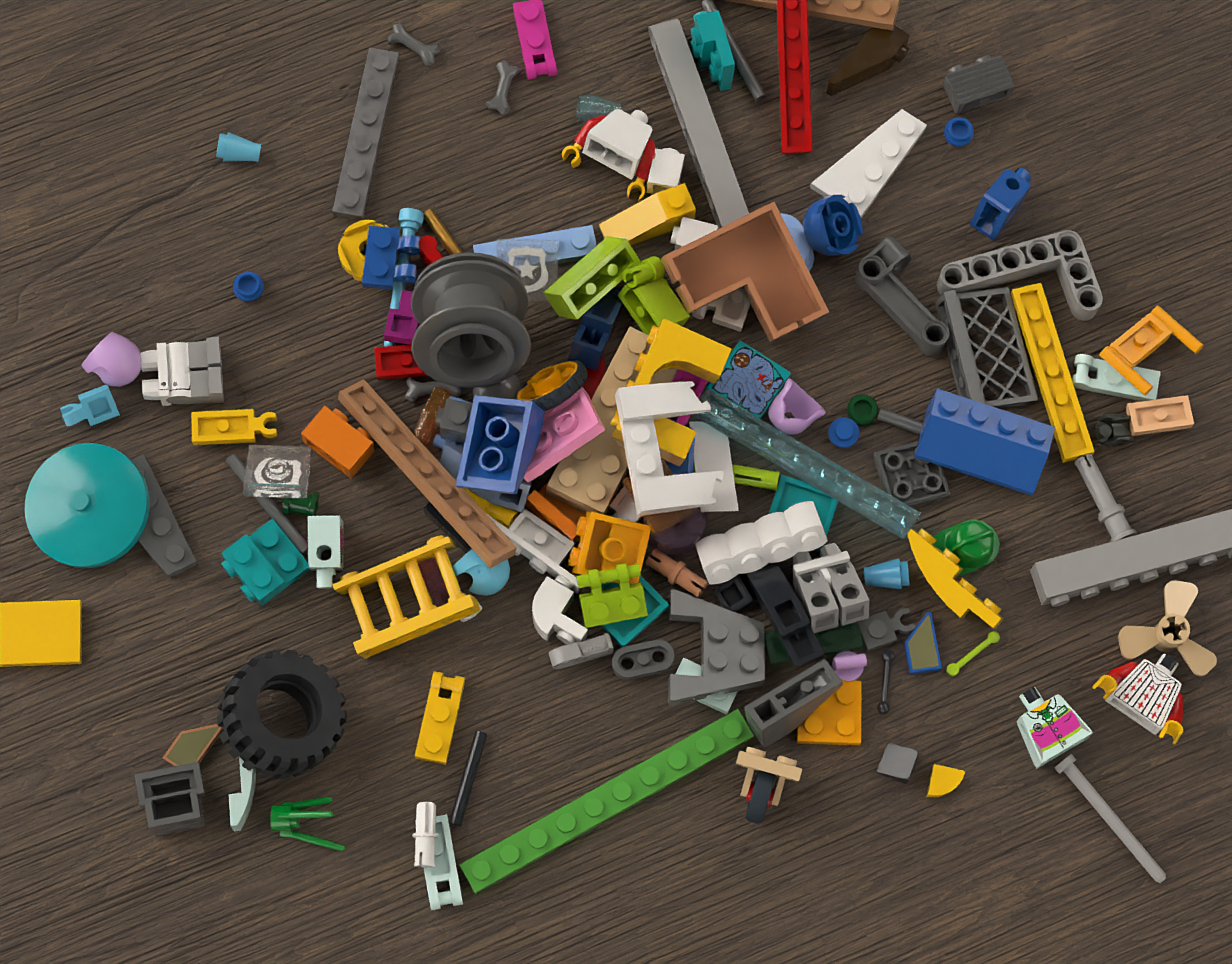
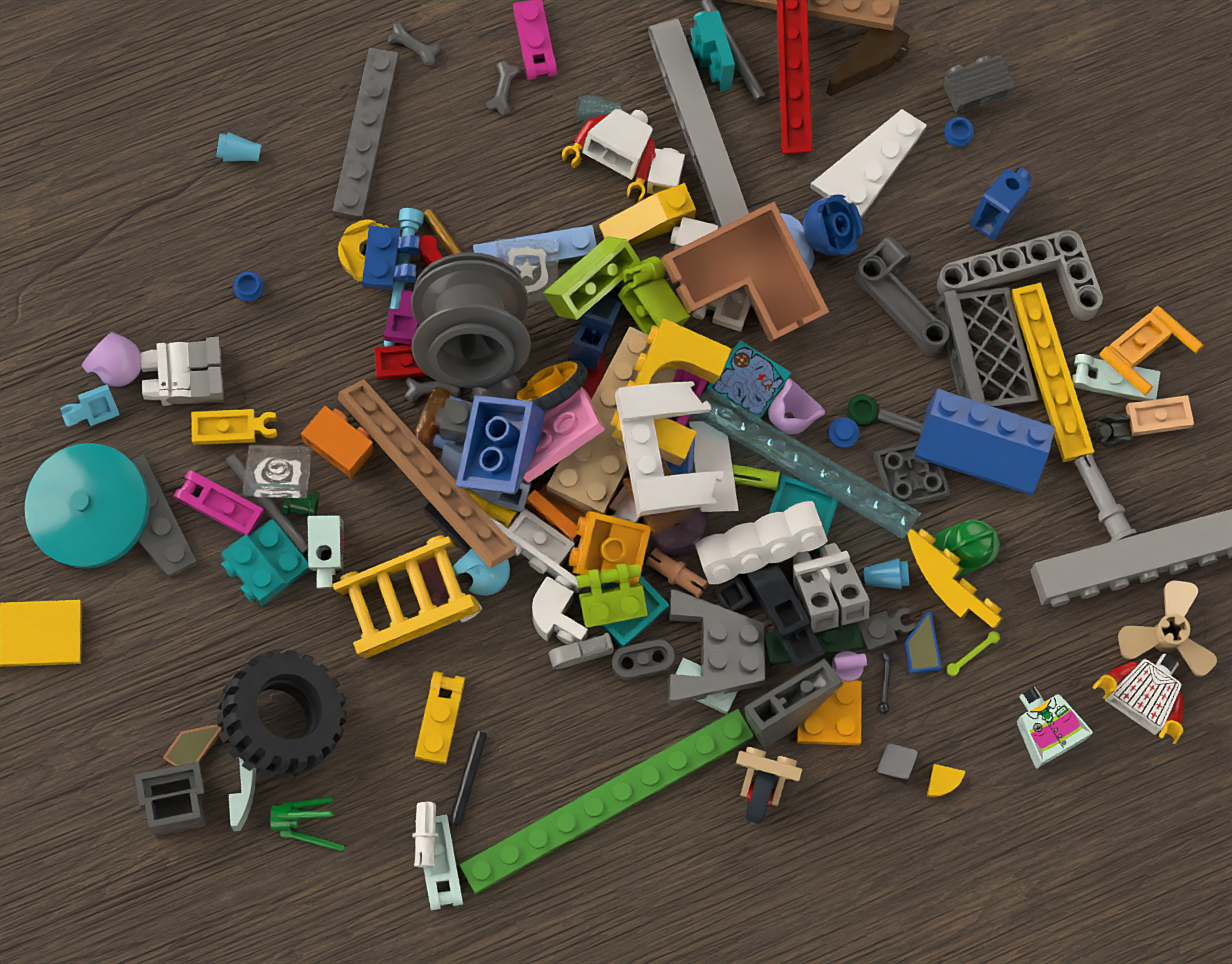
(219, 504): none -> dark pink plate
(1111, 818): light grey bar -> none

